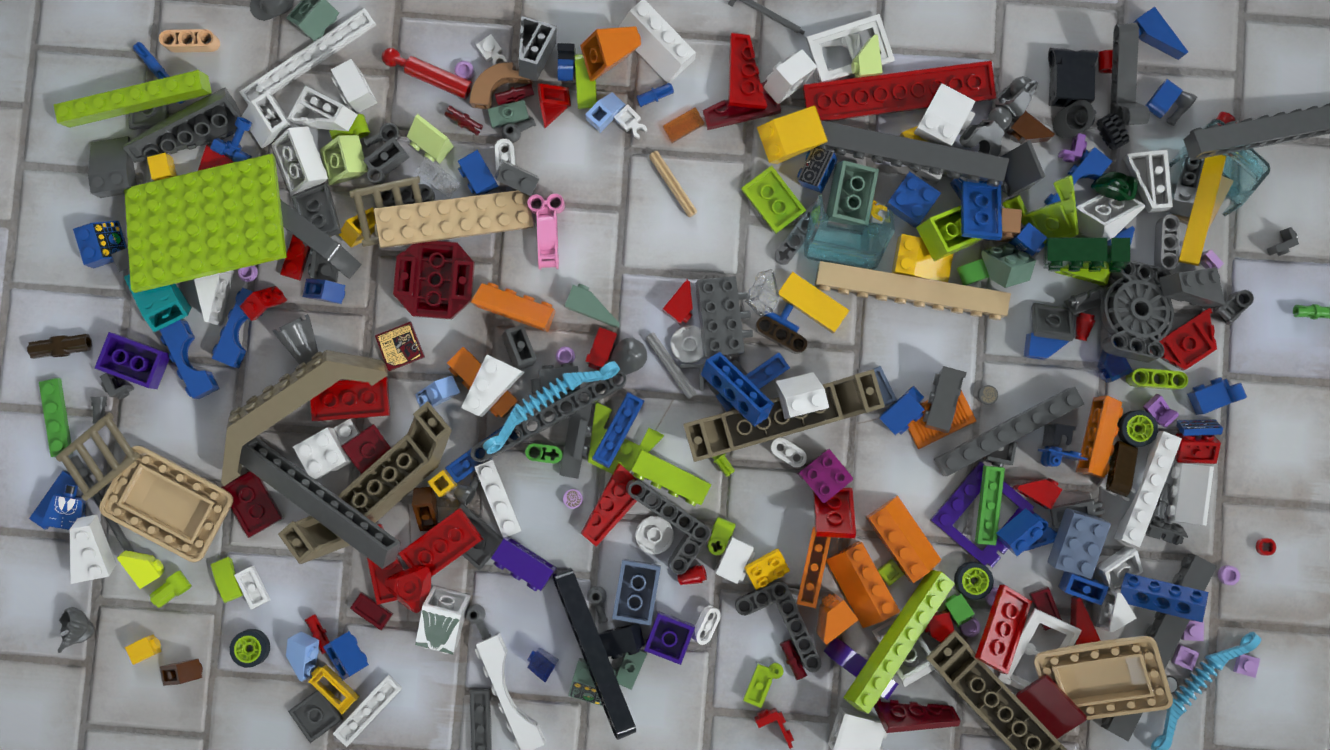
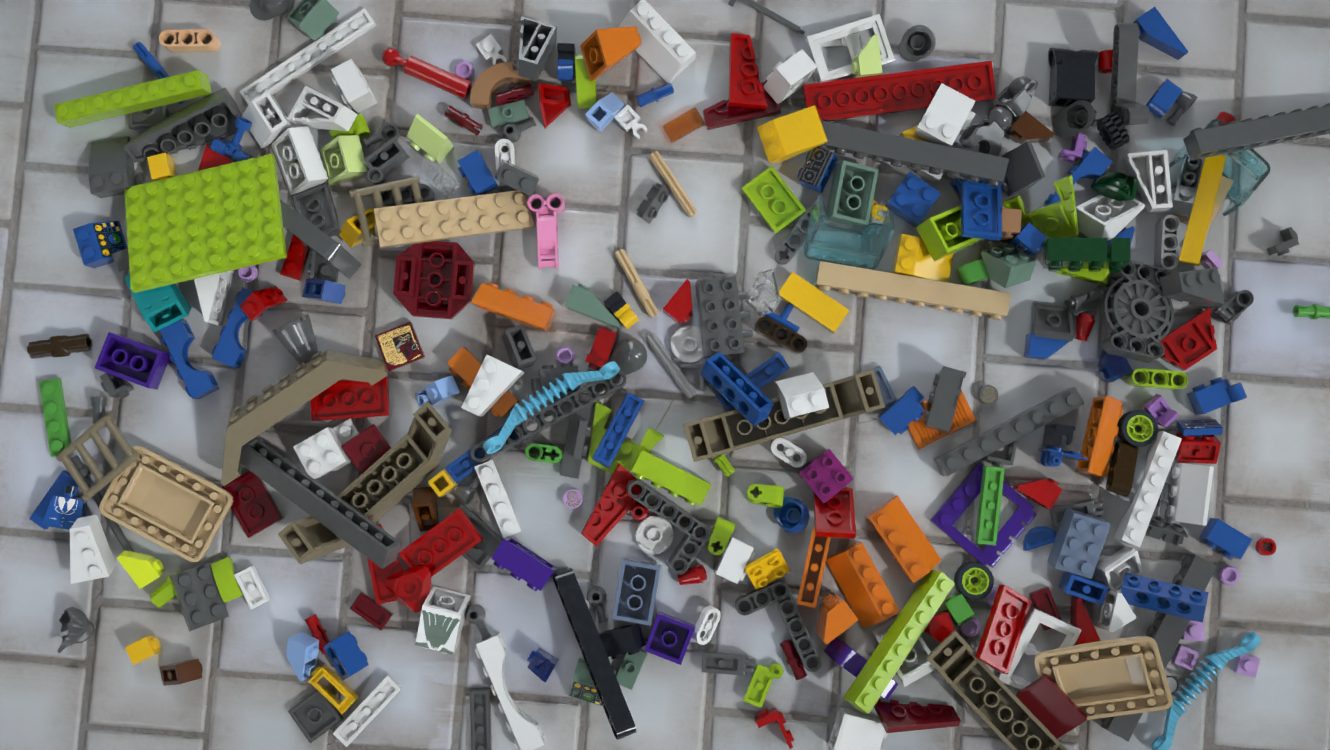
(199, 596): none -> dark grey plate
(241, 643): wheel -> none
(621, 310): none -> leg
(636, 283): none -> tan axle
(639, 517): none -> red cone
(658, 196): none -> dark grey hinge
(726, 663): none -> dark grey hinge
(769, 495): none -> lime piece
(792, 516): none -> blue hat
(890, 572): lime tile -> none
(917, 43): none -> dark grey hat
(1022, 531): blue hinge -> none
(1225, 538): none -> blue brick

